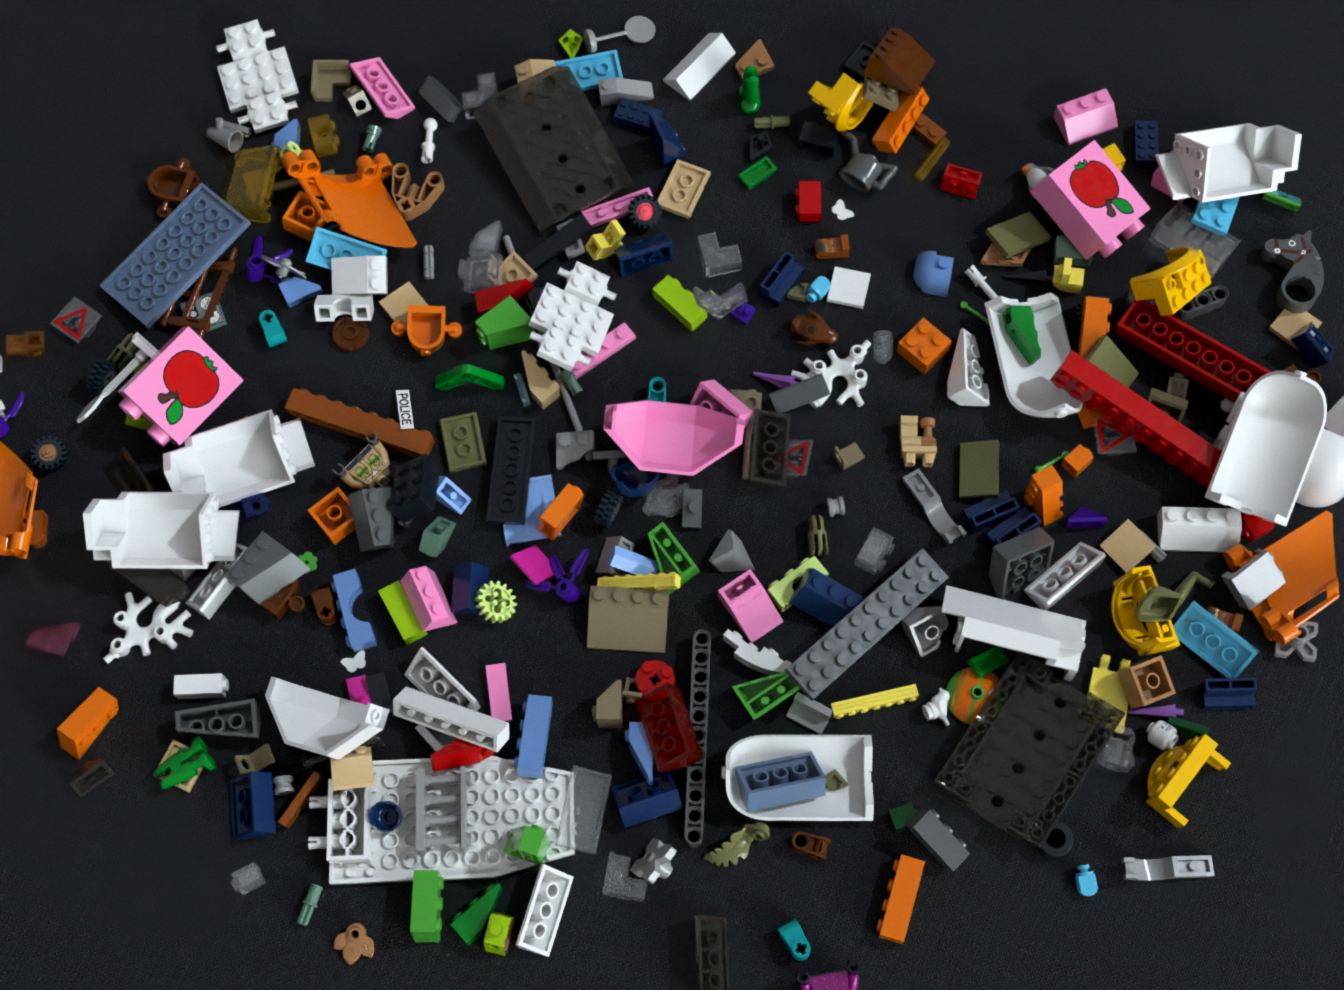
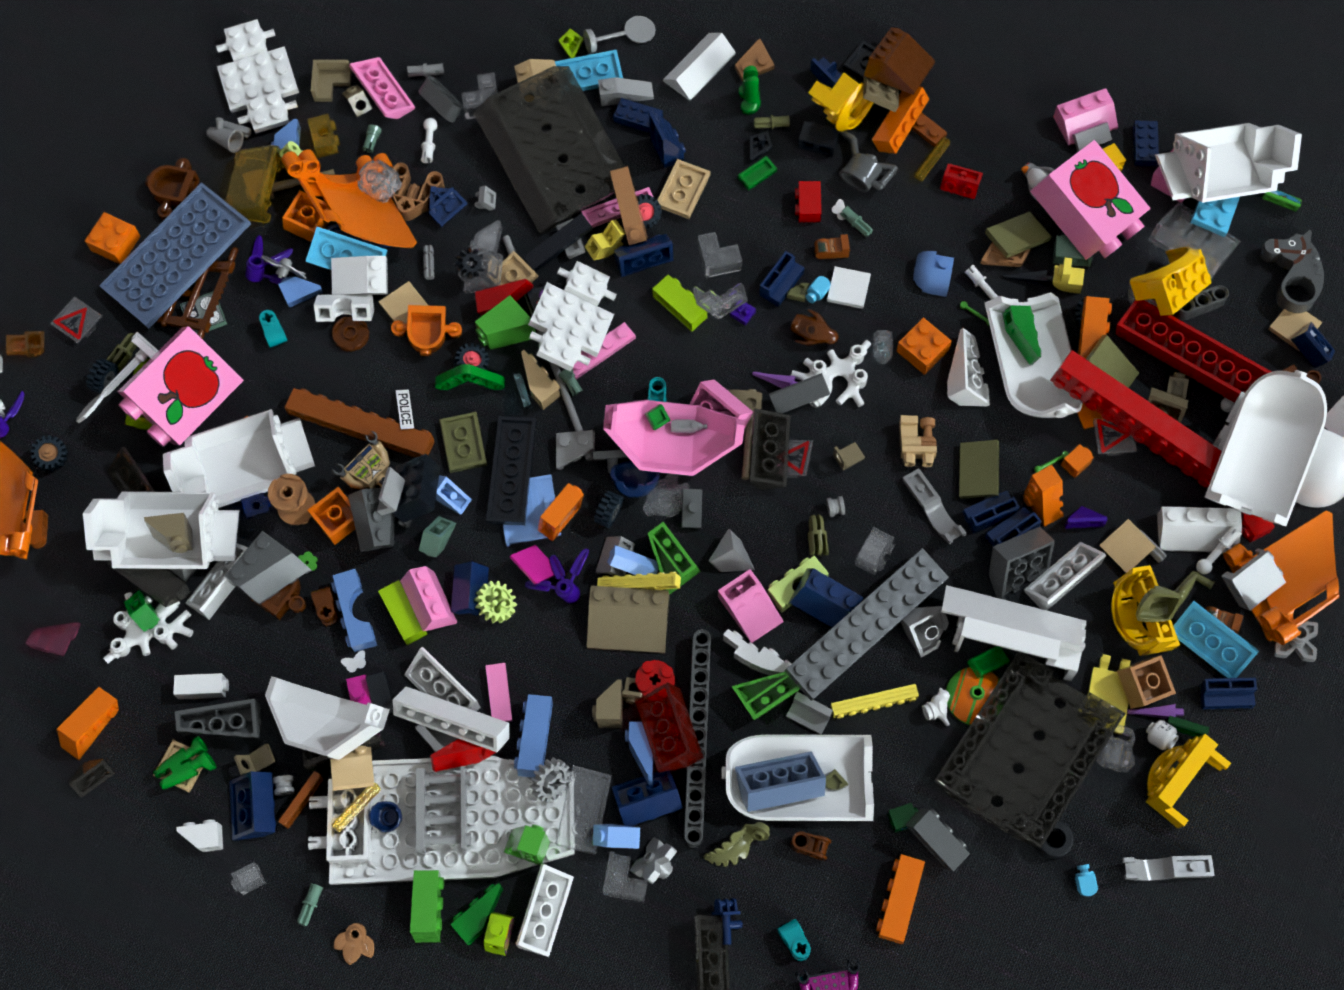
(112, 238): none -> orange brick
(141, 611): none -> green slope
(171, 531): none -> dark tan slope
(203, 836): none -> white slope
(291, 499): none -> medium nougat piece
(355, 807): none -> clear yellow axle
(379, 180): none -> clear brick
(390, 492): none -> light grey panel
(425, 70): none -> light grey pin
(444, 204): none -> dark blue slope
(470, 256): none -> black gear
(471, 356): none -> black wheel
(486, 197): none -> light grey tile
(550, 780): none -> light grey gear
(616, 836): none -> light blue slope
(628, 206): none -> medium nougat slope
(657, 417): none -> green tile
(686, 426): none -> light grey piece
(727, 908): none -> dark blue arm
(825, 71): none -> dark blue panel
(856, 221): none -> sand green axle
(1099, 133): none -> light grey tile
(1204, 566): none -> white pin

